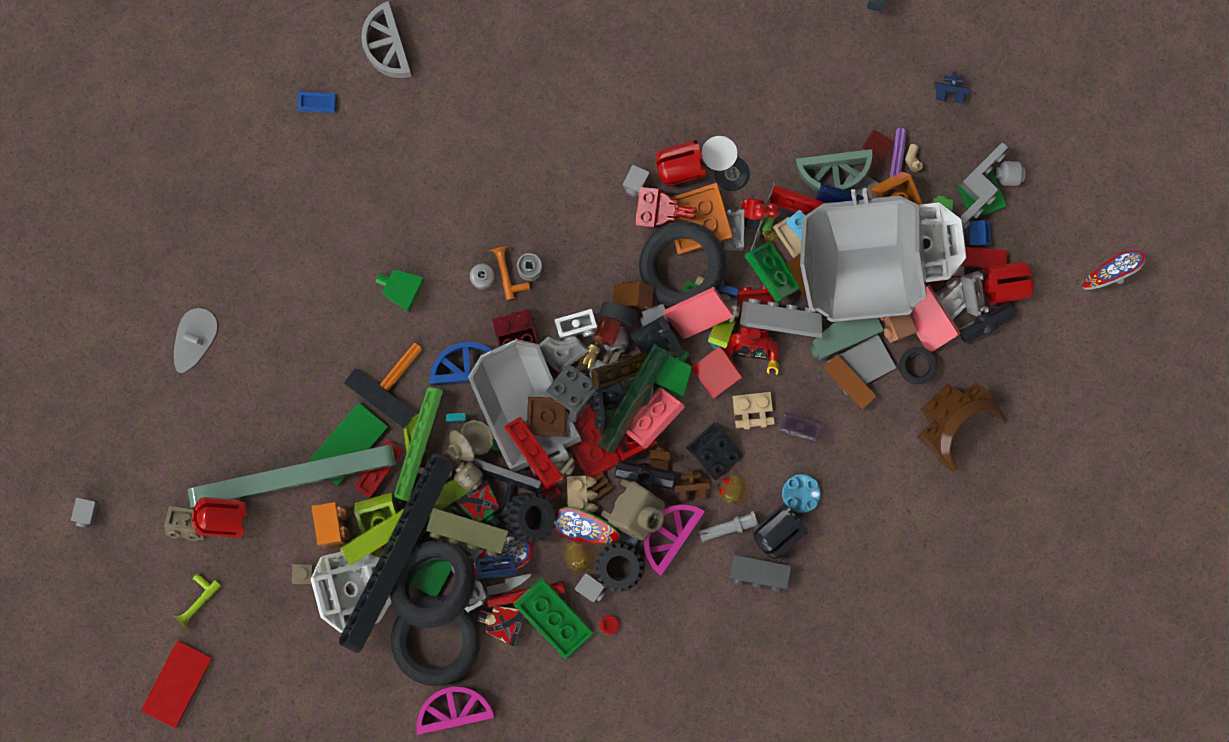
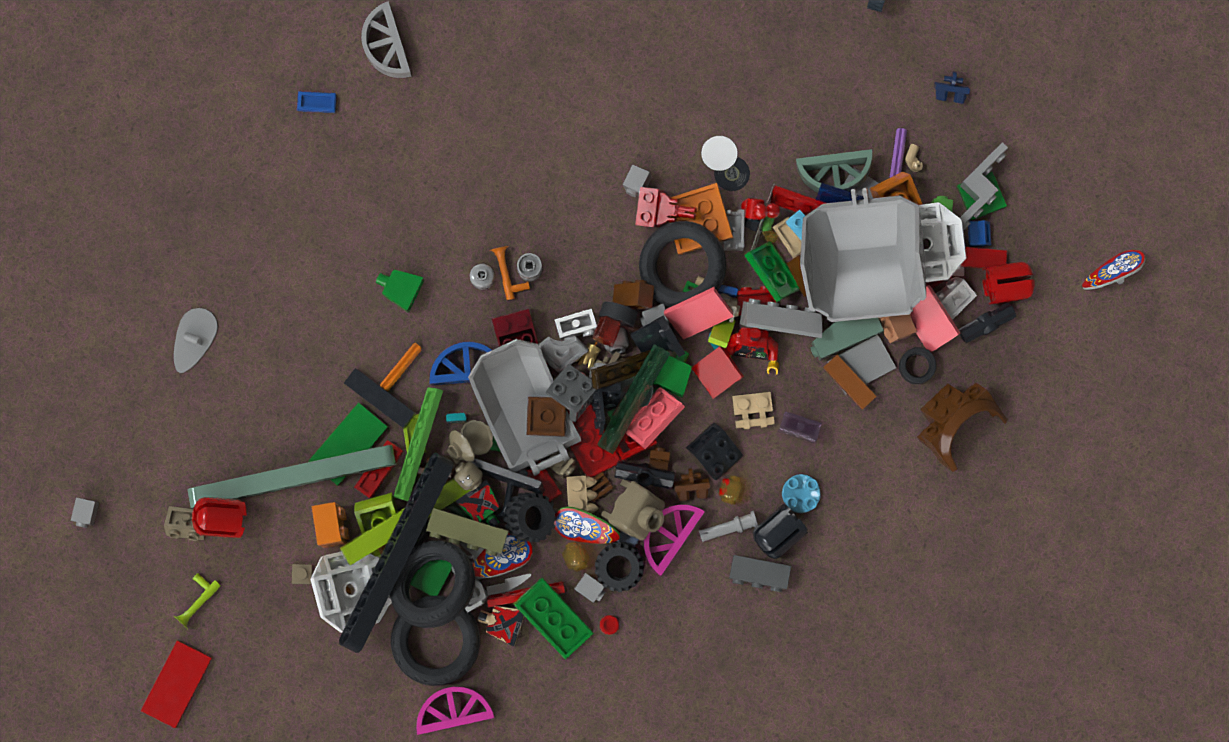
(495, 570): dark blue tile -> none
(533, 452): red tile -> none
(680, 163): red cylinder -> none
(878, 144): clear red piece -> none
(973, 293): light grey hinge -> none
(1010, 173): light grey head -> none

